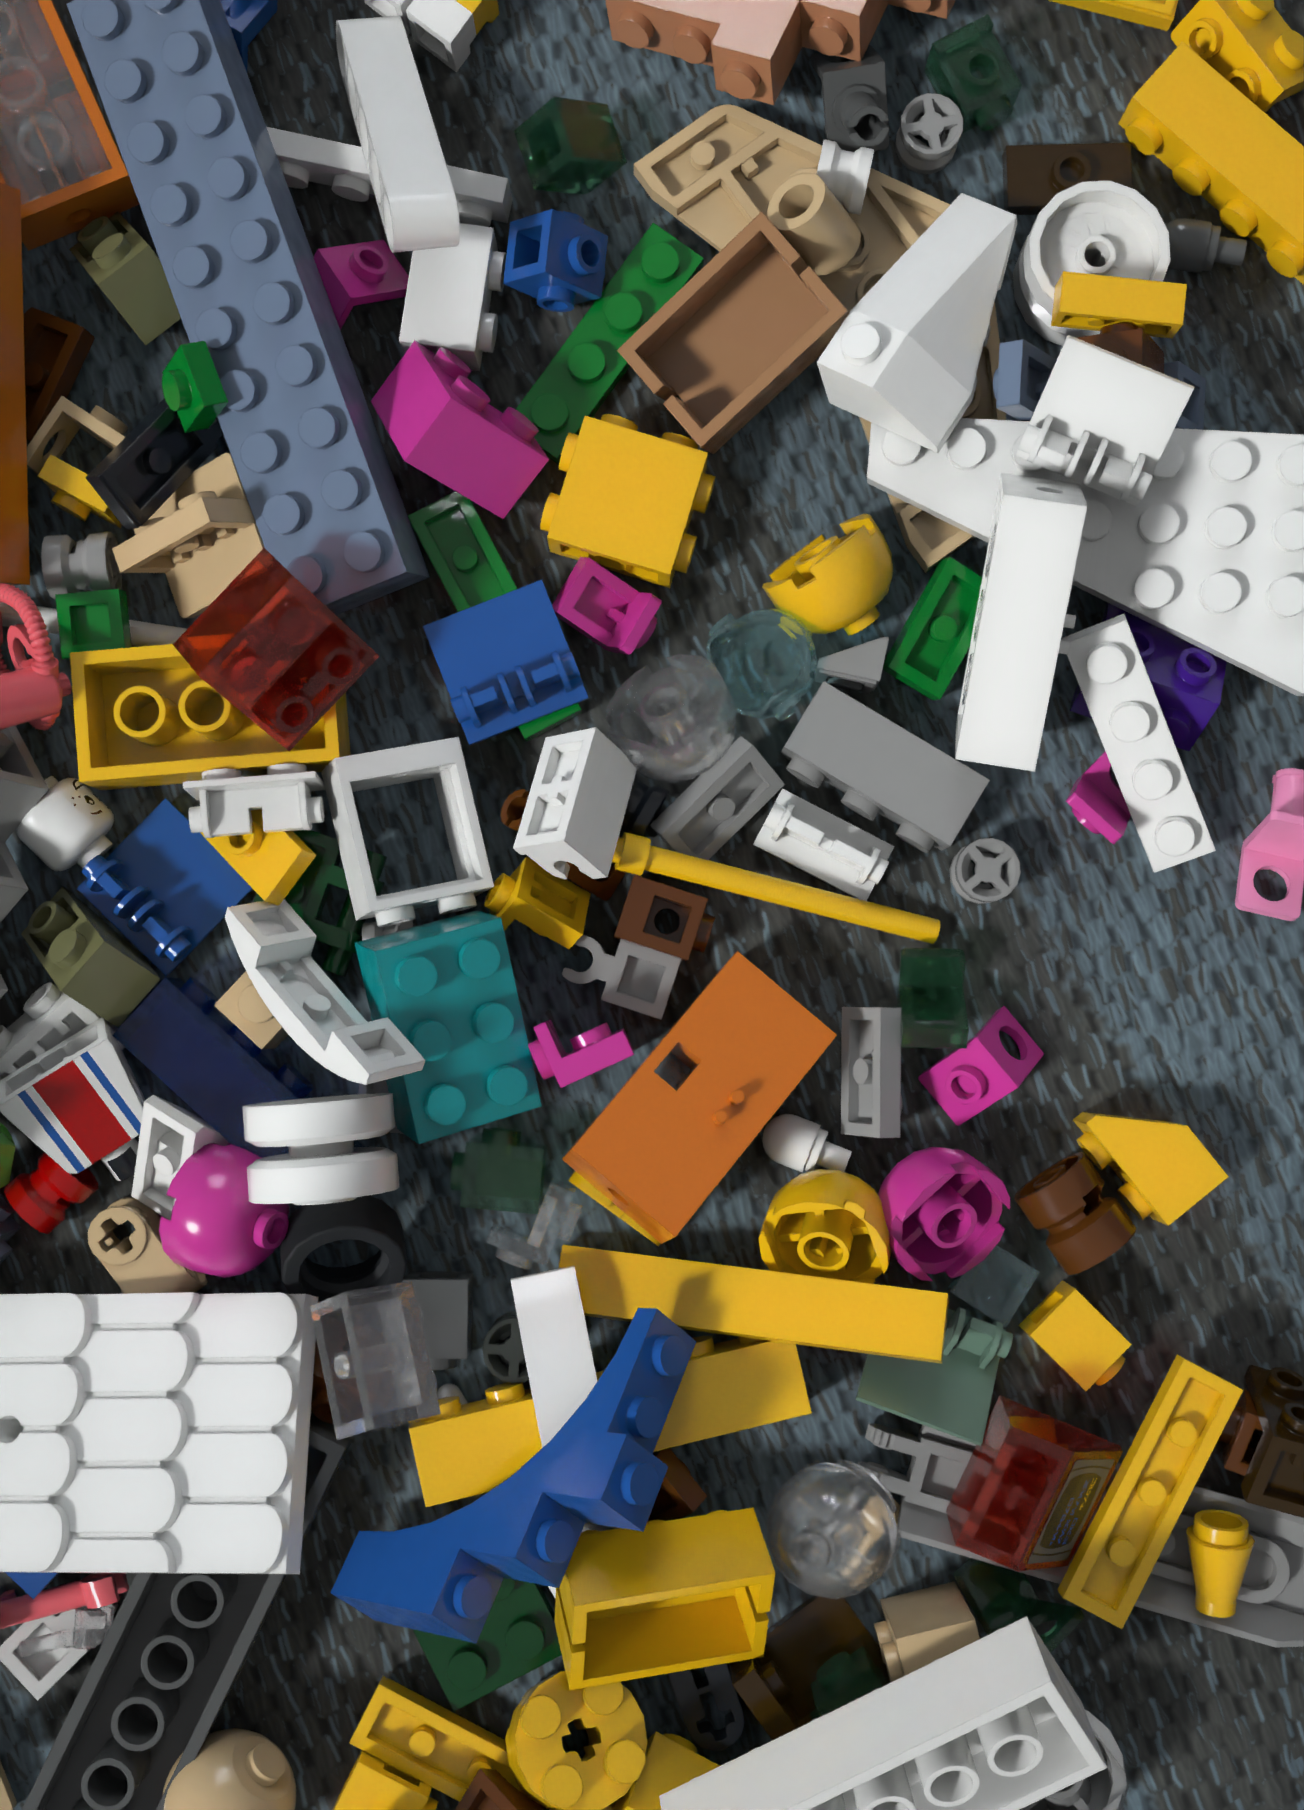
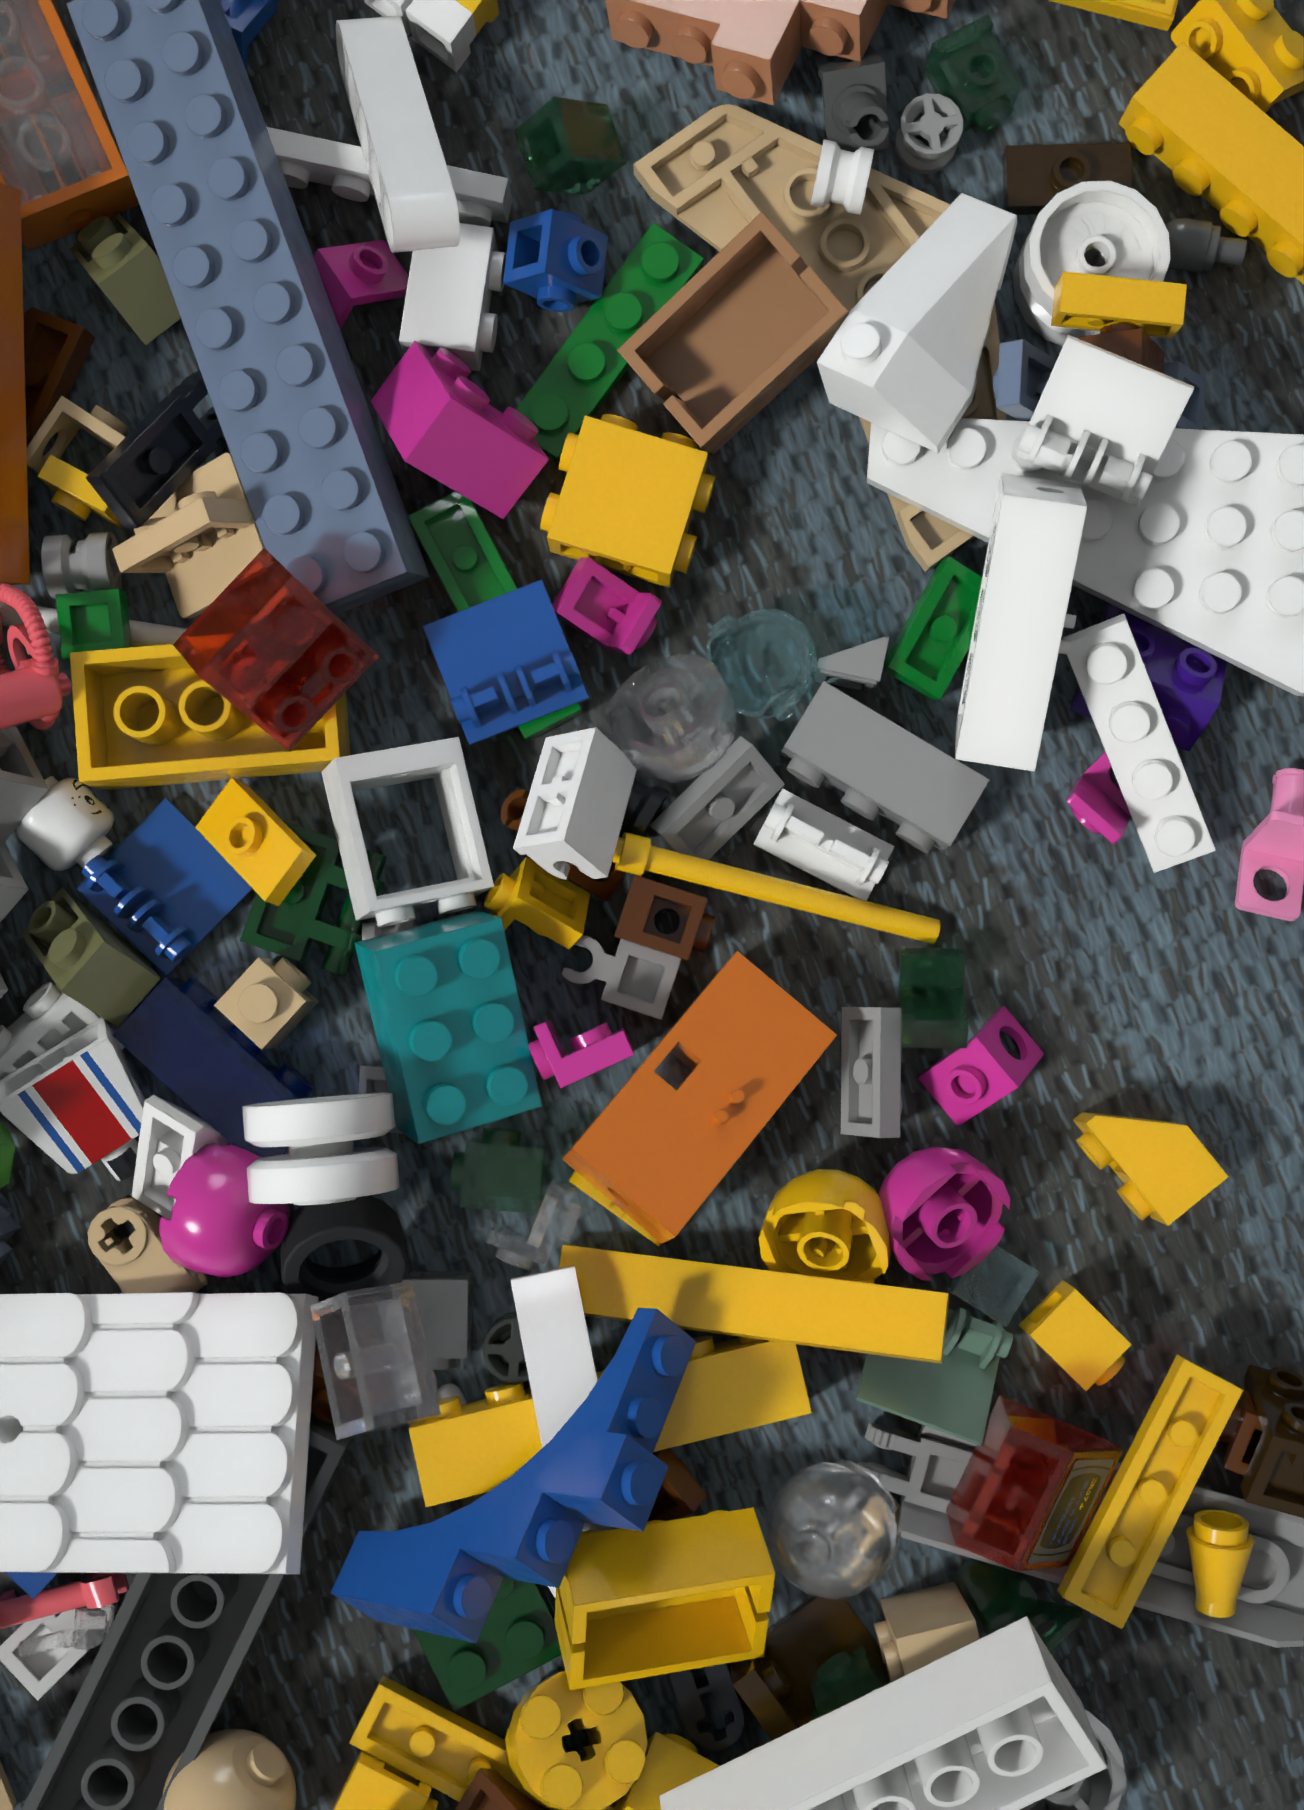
(47, 1193): red wheel -> none
(193, 387): green plate -> none
(229, 798): white hinge -> none
(306, 1002): white slope -> none
(802, 1145): white cylinder -> none
(814, 223): tan brick -> none
(835, 579): yellow cylinder -> none
(994, 864): light grey wheel -> none
(1079, 1220): reddish brown wheel -> none

